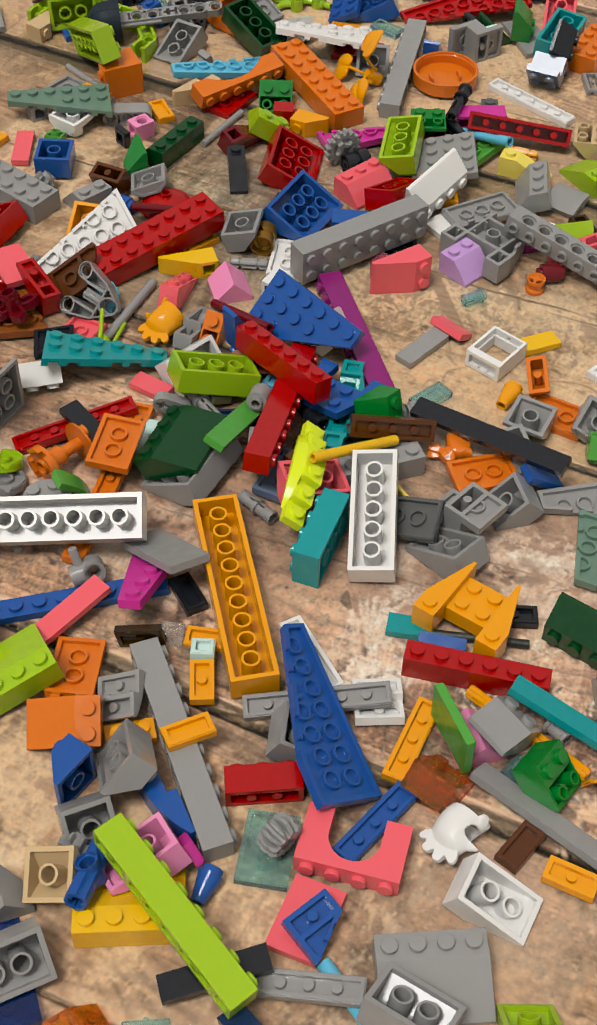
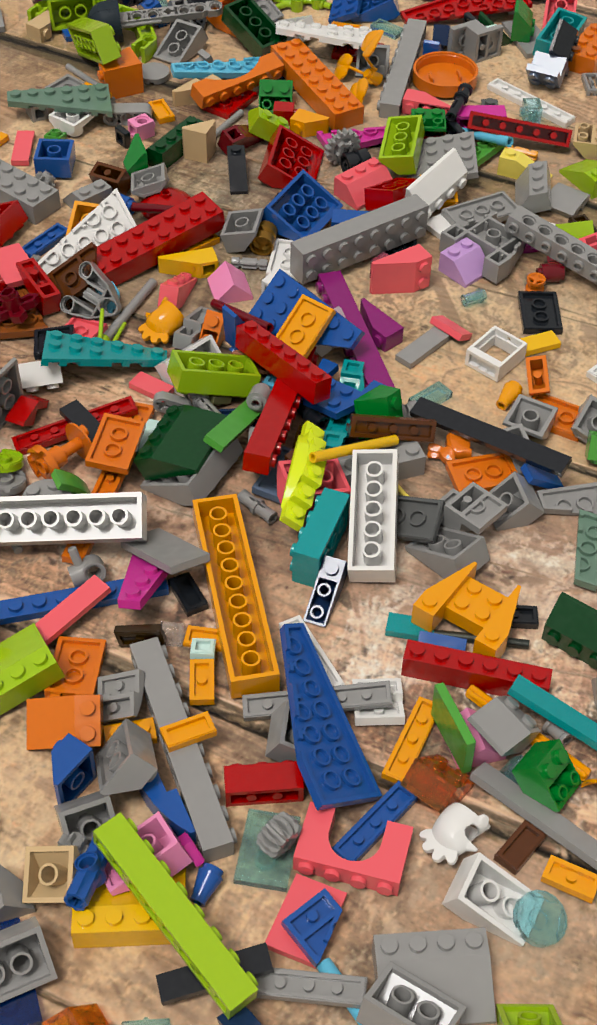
(25, 410): none -> red slope
(45, 241): none -> blue tile
(155, 73): none -> light grey tile
(199, 141): none -> tan slope
(305, 325): none -> light orange tile
(326, 591): none -> slope
(383, 329): none -> magenta slope
(421, 99): none -> coral slope
(441, 34): none -> dark blue slope
(531, 110): none -> clear light blue brick
(539, 312): none -> black tile
(540, 918): none -> clear light blue tile

